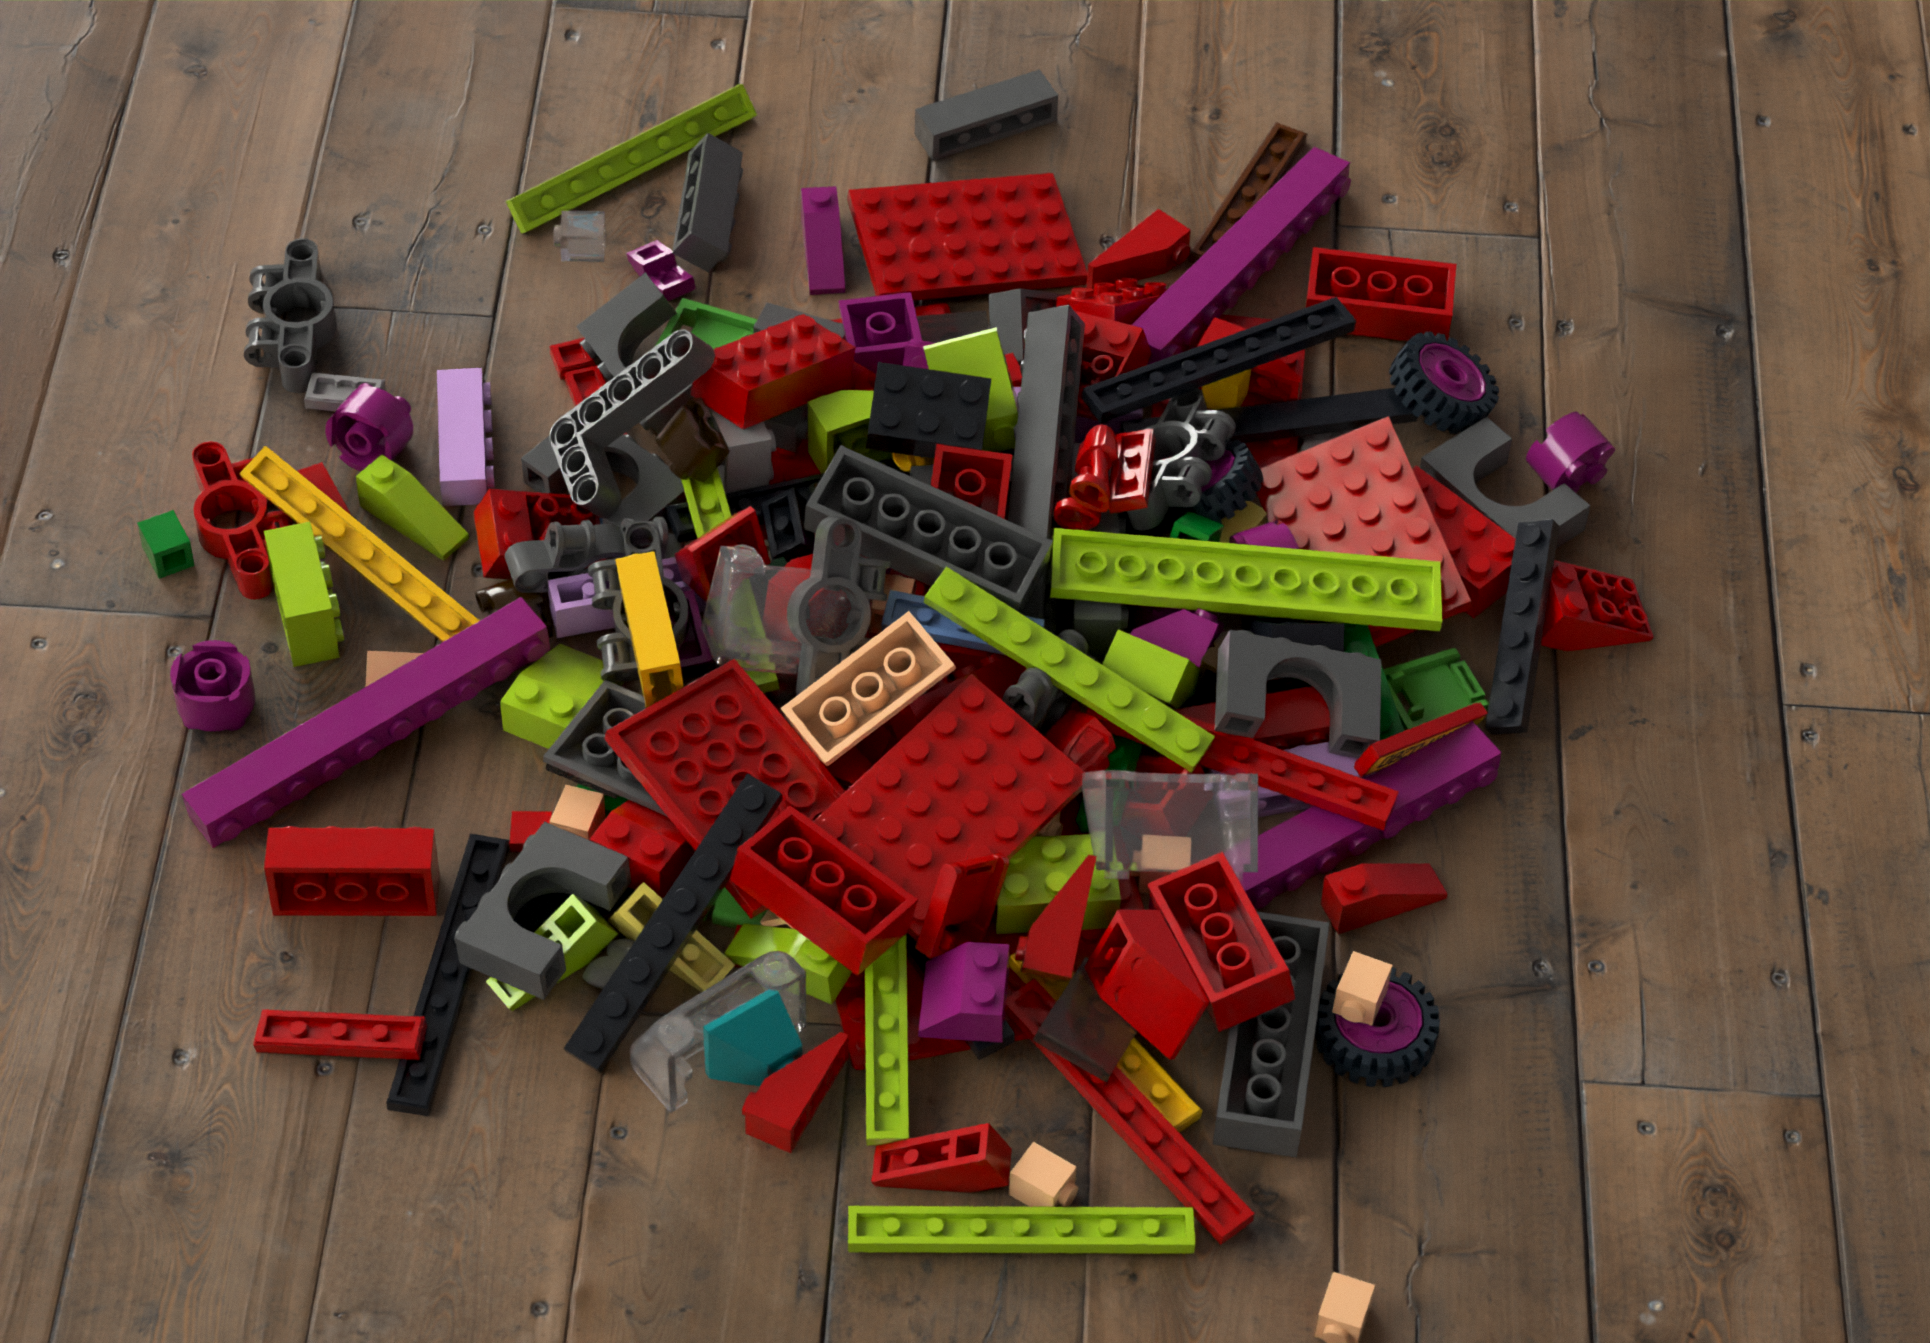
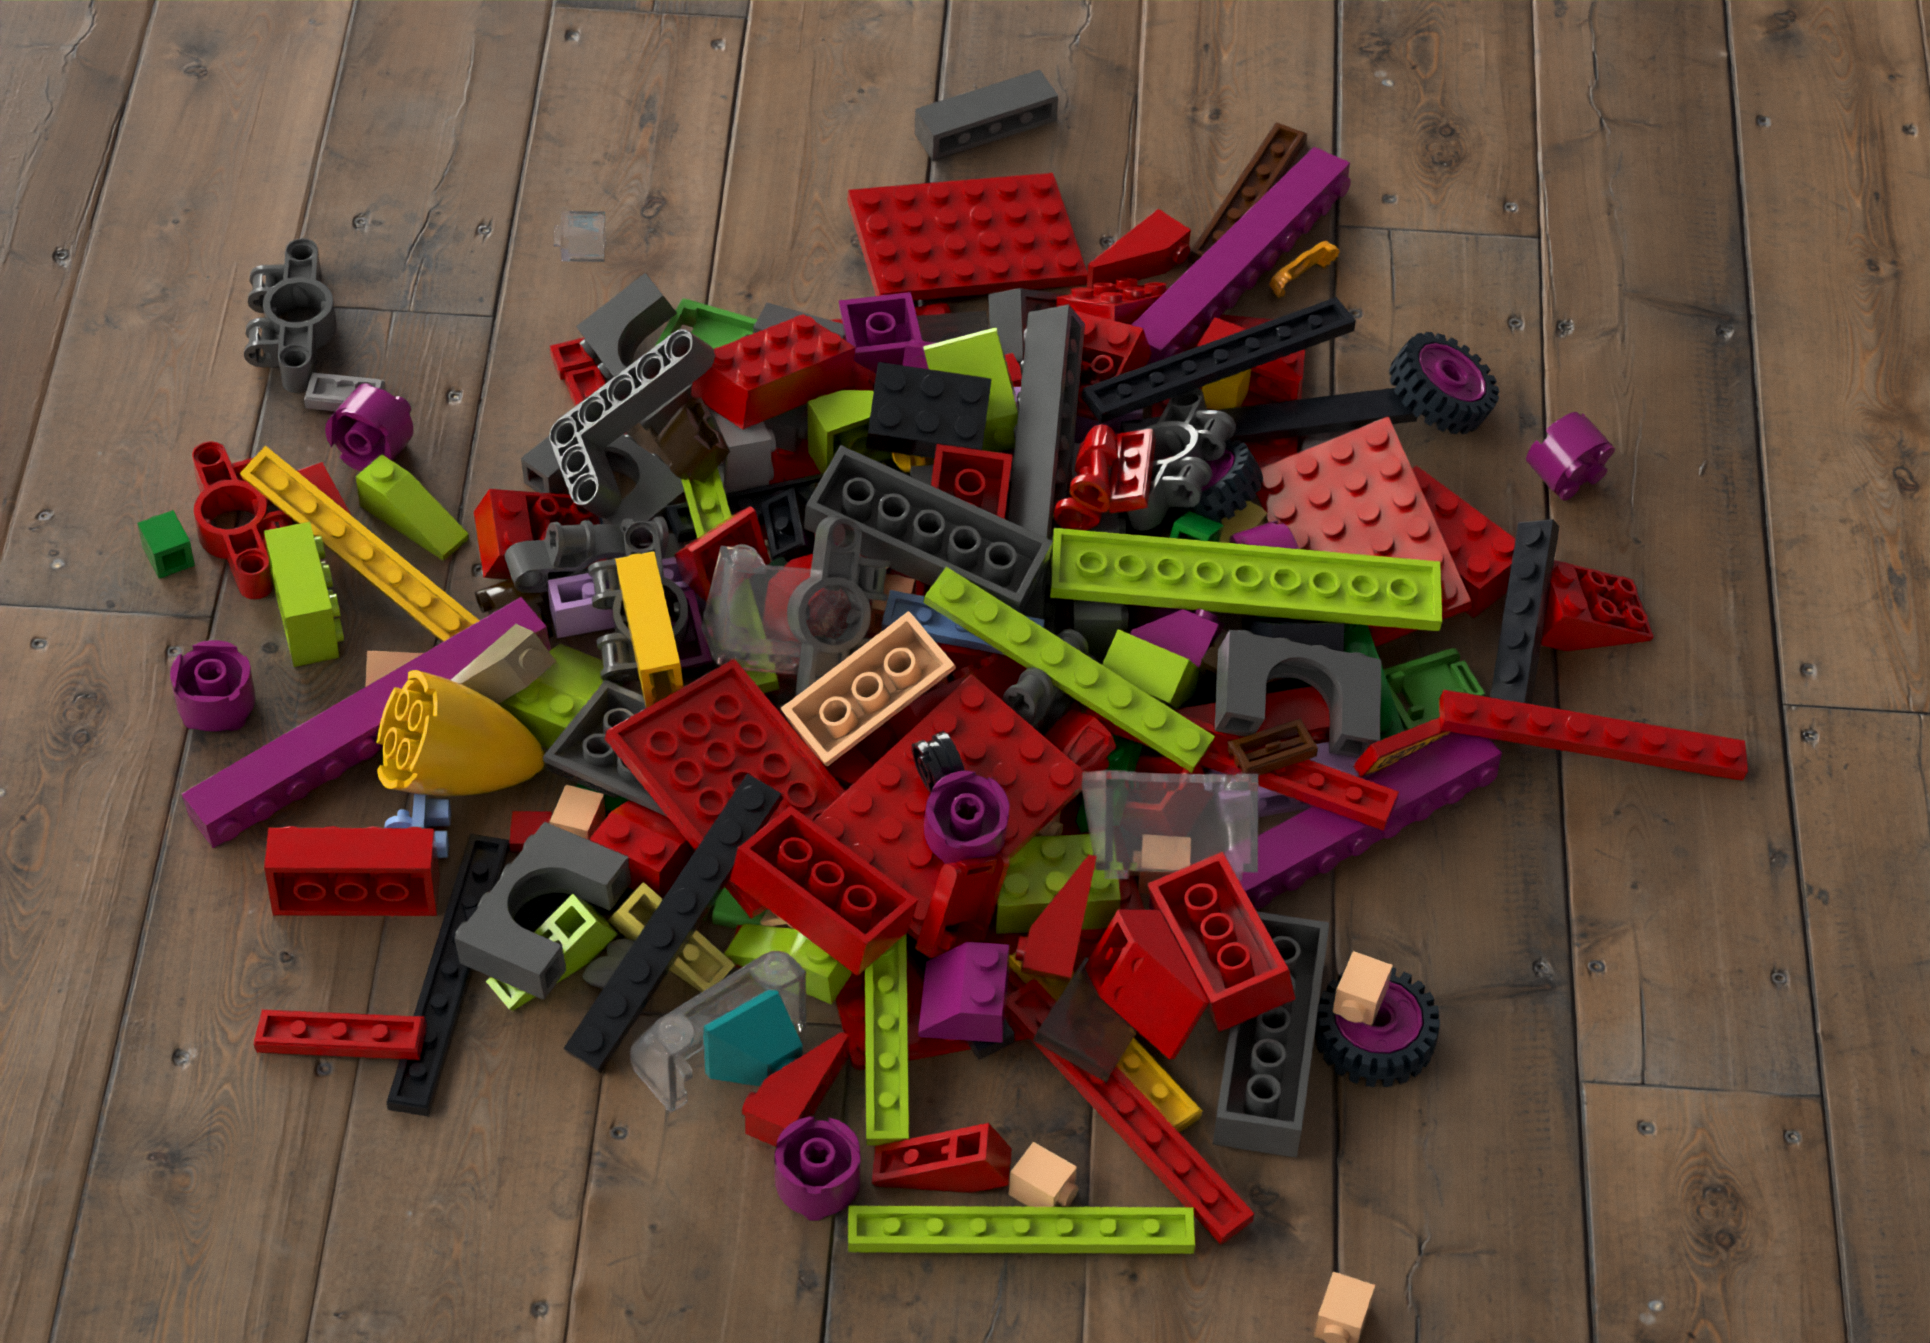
(425, 814): none -> light blue hips
(452, 741): none -> yellow cylinder
(463, 436): lavender brick -> none
(507, 665): none -> dark tan slope
(630, 158): lime plate -> none
(661, 267): magenta slope -> none
(708, 203): dark grey brick -> none
(817, 1167): none -> magenta brick
(822, 240): magenta slope -> none
(936, 759): none -> black wheel
(966, 817): none -> magenta brick
(1276, 753): none -> reddish brown tile
(1321, 254): none -> light orange piece
(1378, 892): red slope -> none
(1385, 293): red brick -> none
(1479, 453): dark grey arch -> none
(1592, 735): none -> red plate

